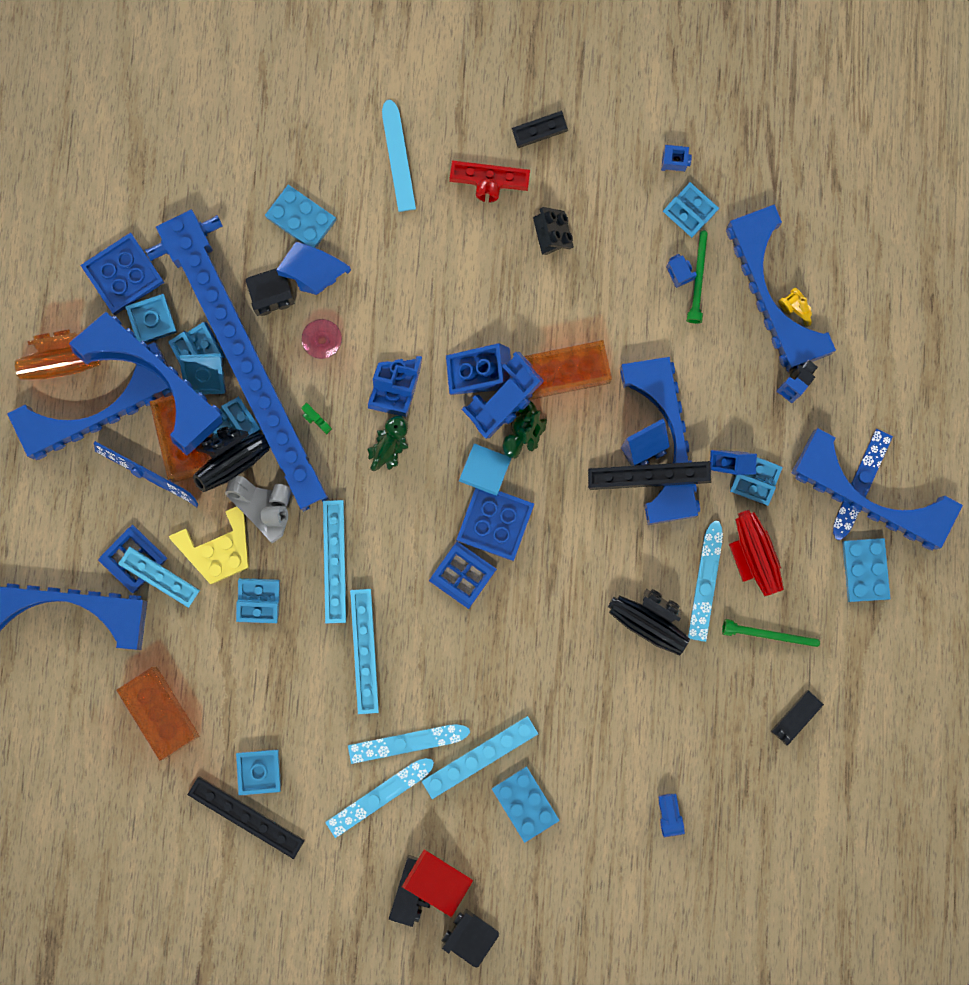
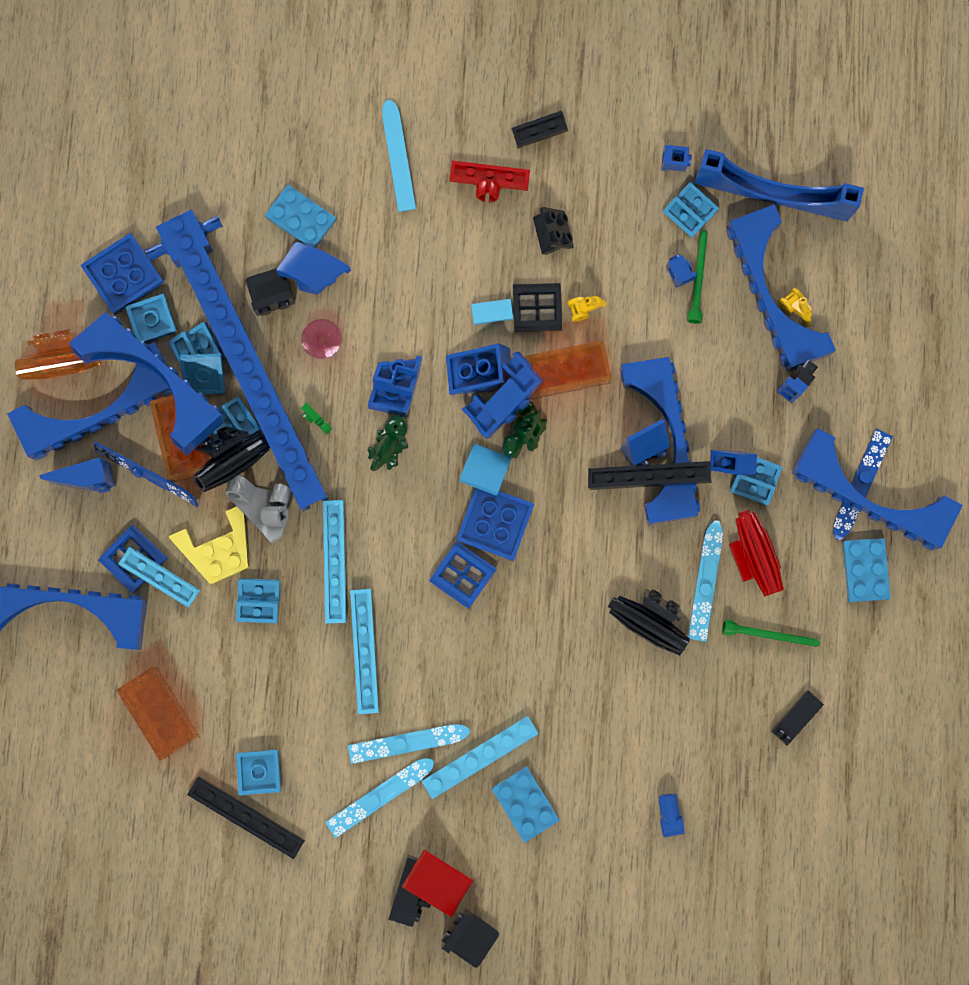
(89, 475): none -> blue slope
(492, 312): none -> medium azure tile
(537, 307): none -> black piece
(581, 307): none -> yellow piece
(832, 201): none -> blue arch

